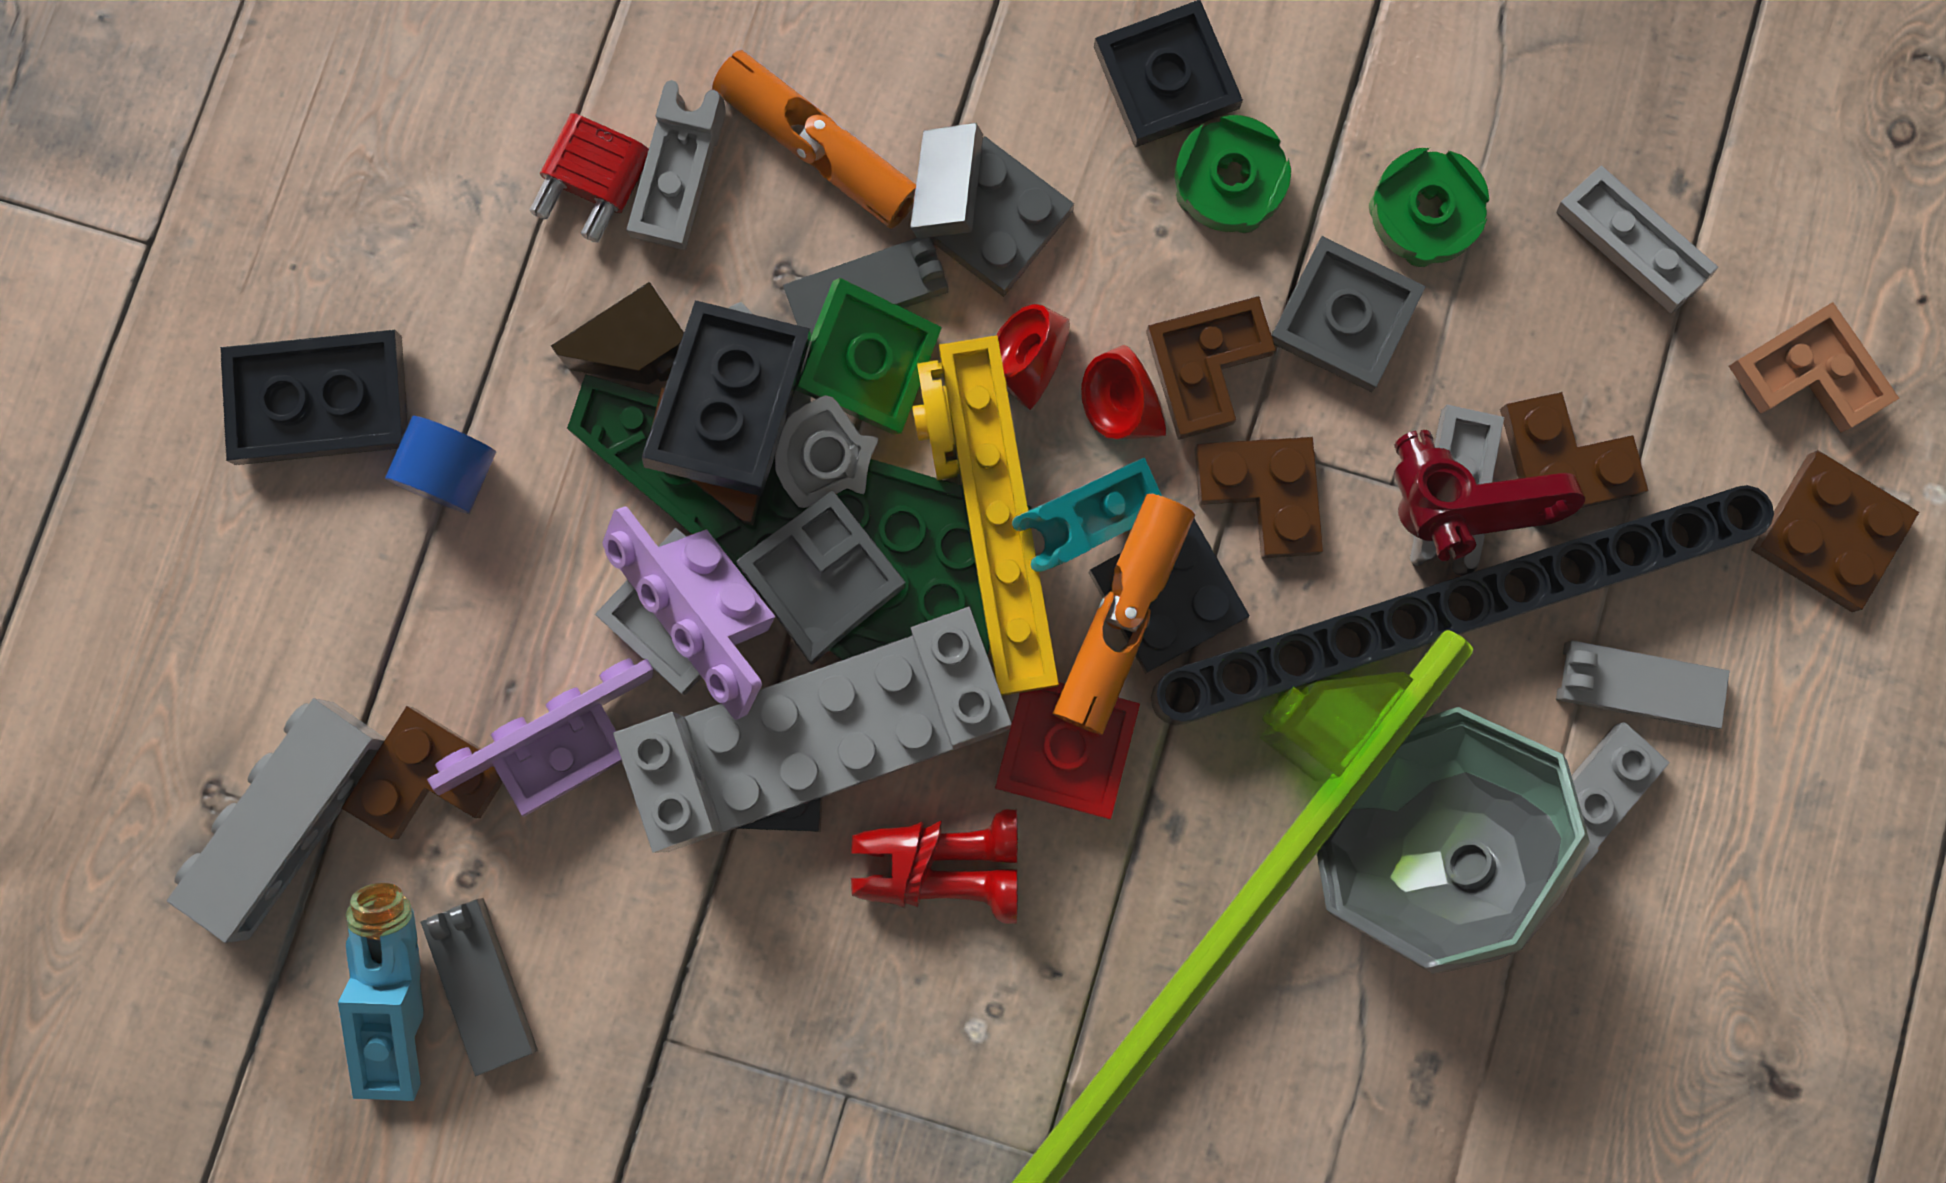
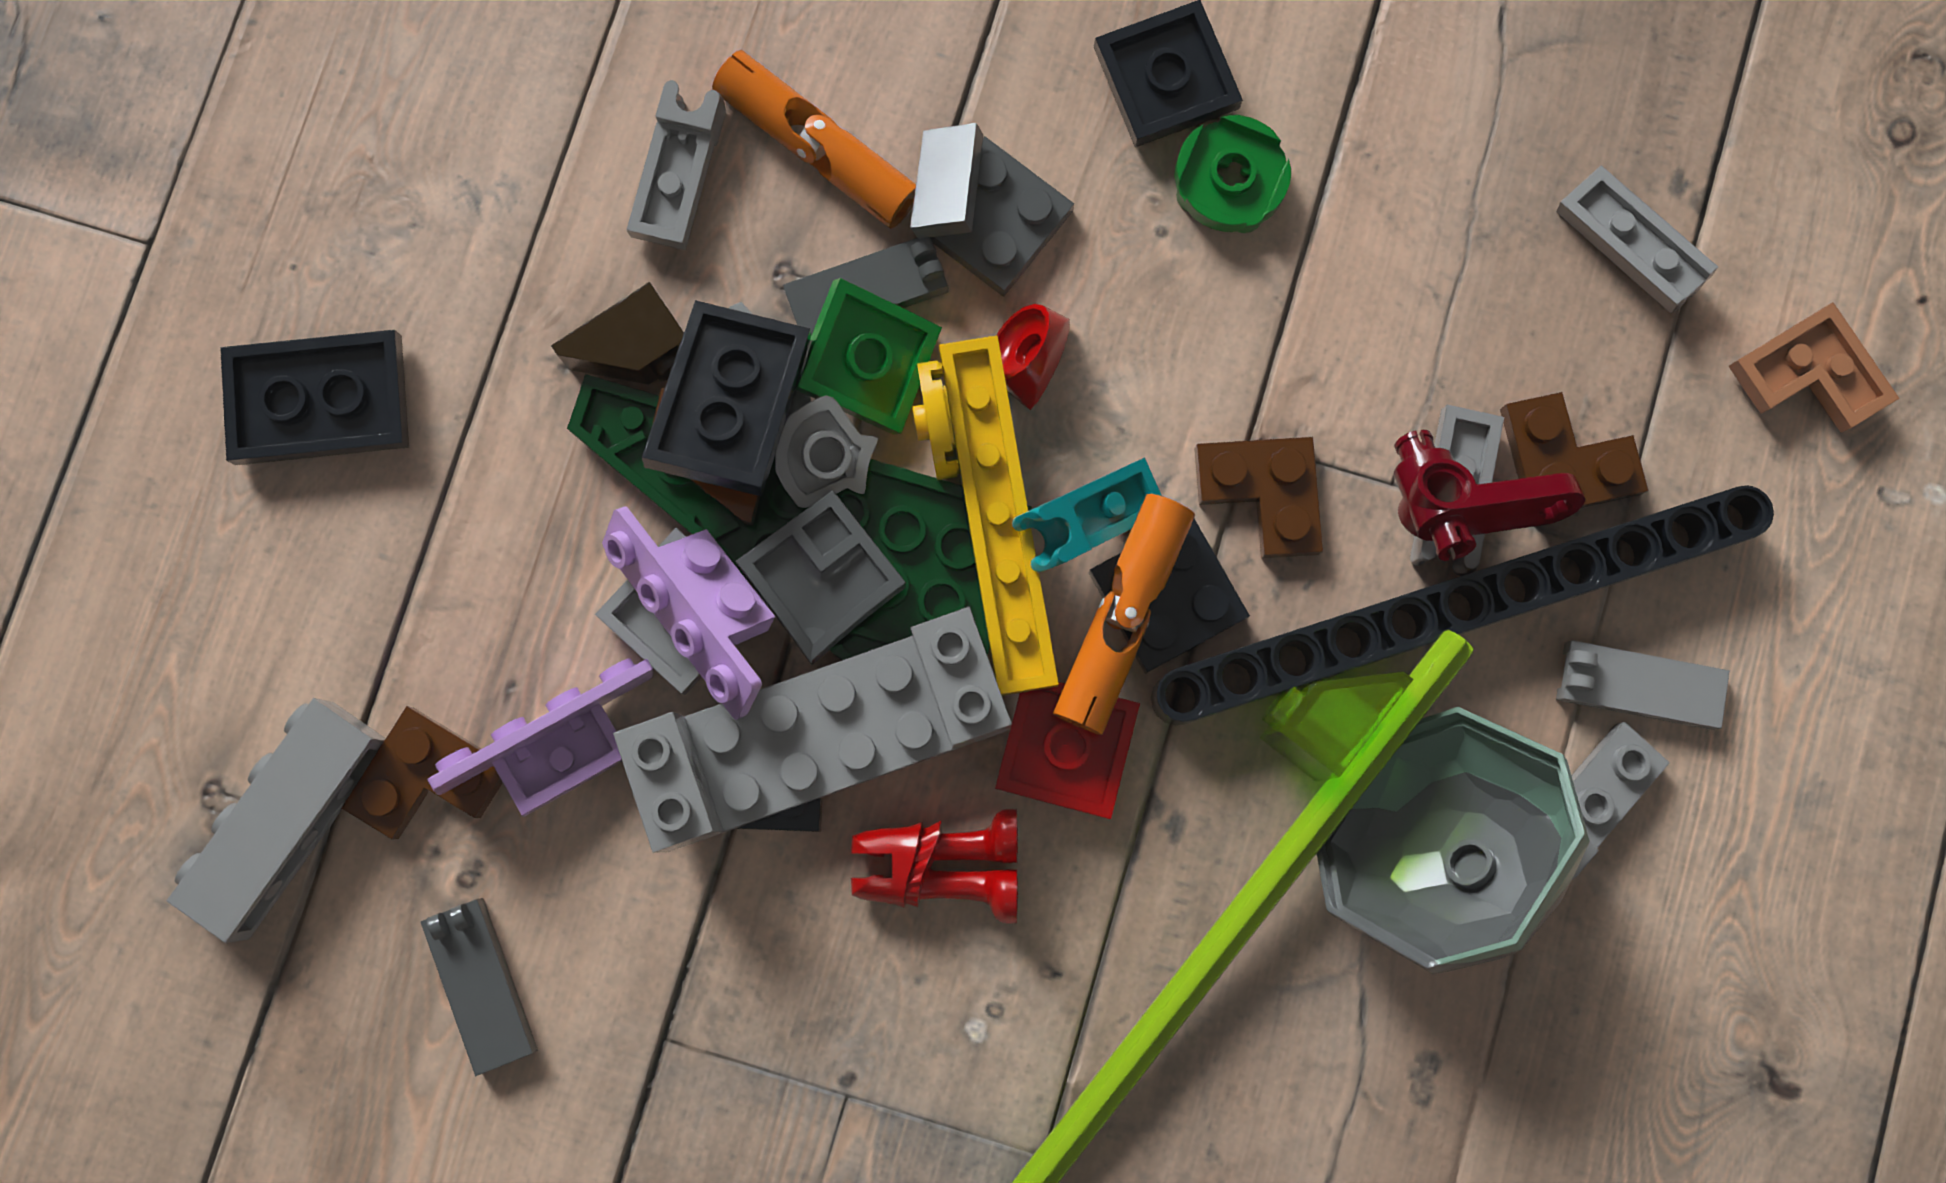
(383, 996): medium azure plate -> none
(440, 464): blue piece -> none
(593, 166): red piece -> none
(1121, 397): red piece -> none
(1191, 360): reddish brown plate -> none
(1347, 314): dark grey plate -> none
(1432, 174): green plate -> none
(1835, 531): reddish brown plate -> none

